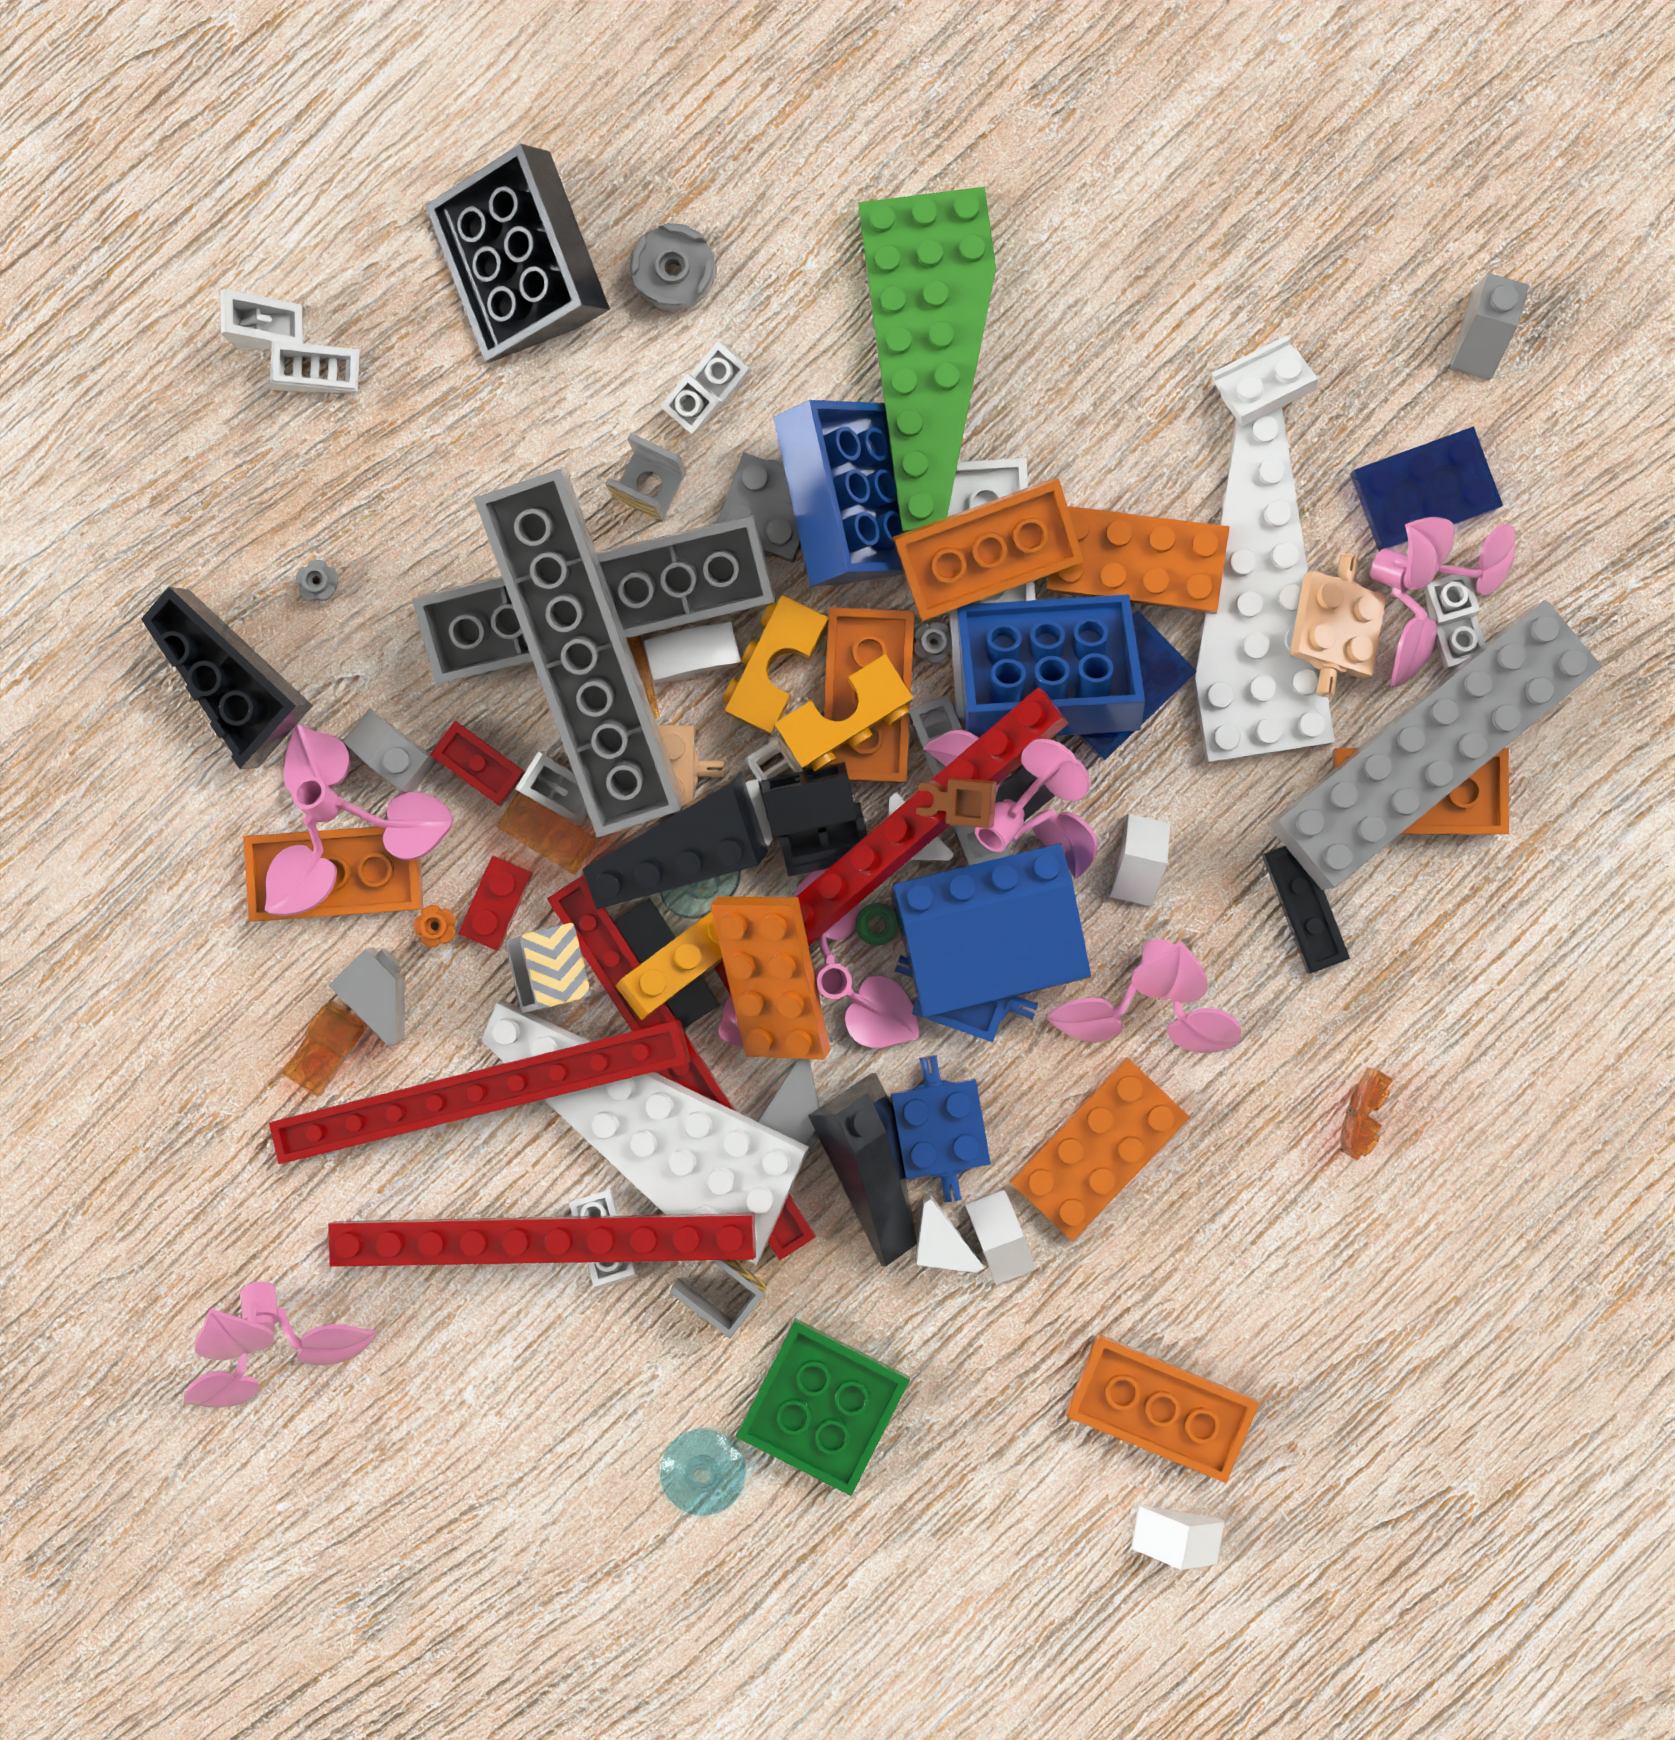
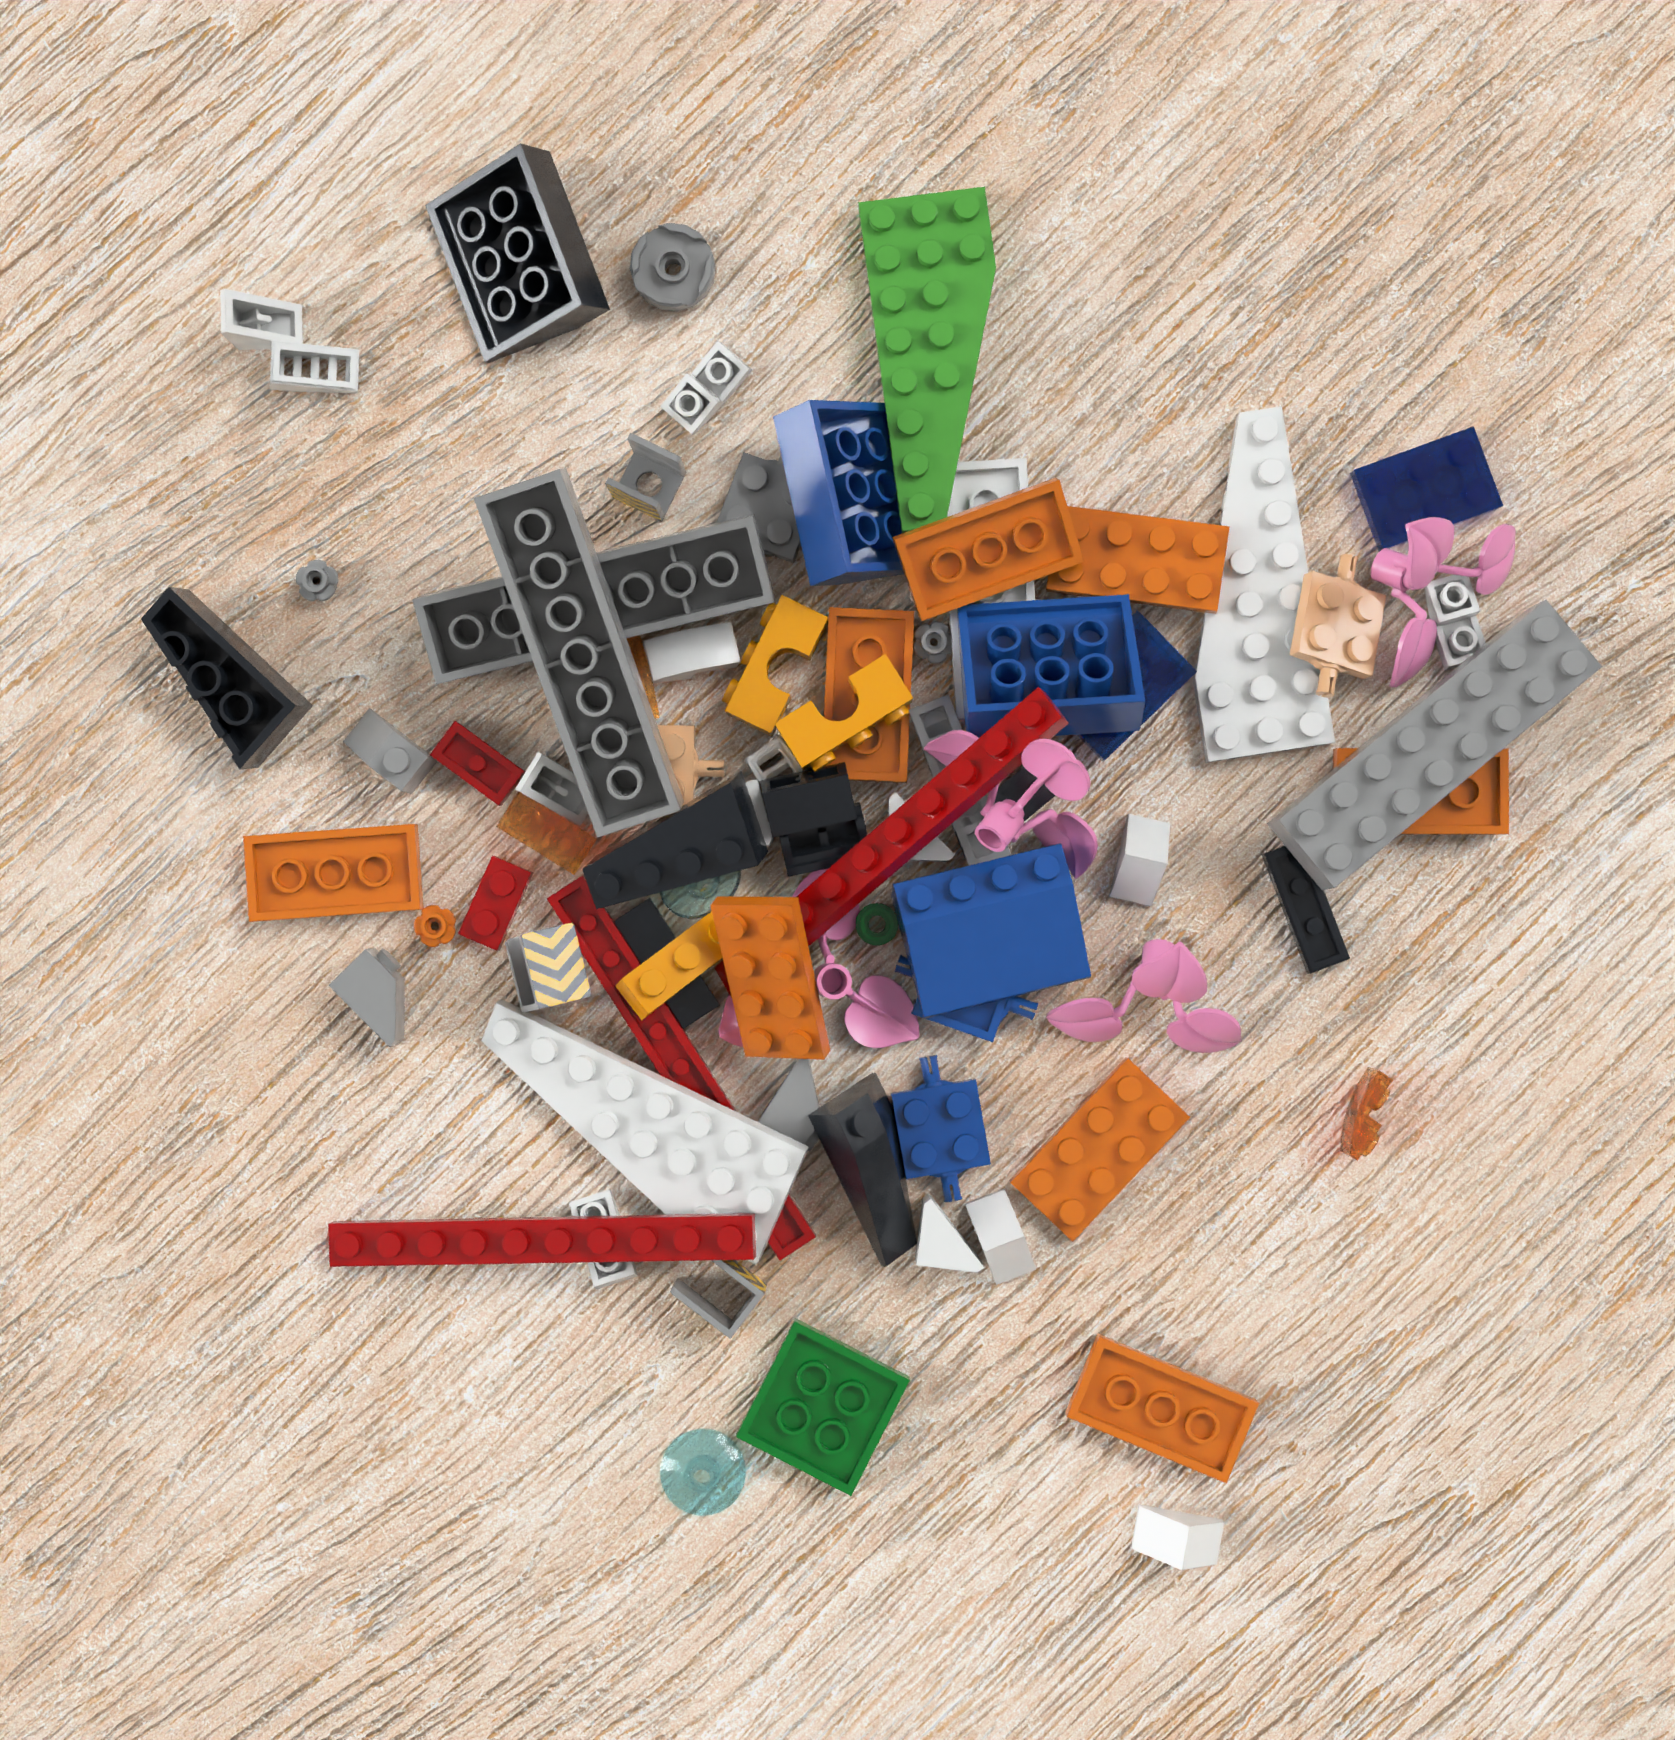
(233, 1337): bright pink plant -> none
(312, 765): bright pink plant -> none
(325, 1047): clear orange plate -> none
(480, 1092): red plate -> none
(965, 801): dark orange plate -> none
(1264, 380): white plate -> none
(1488, 325): light grey slope -> none

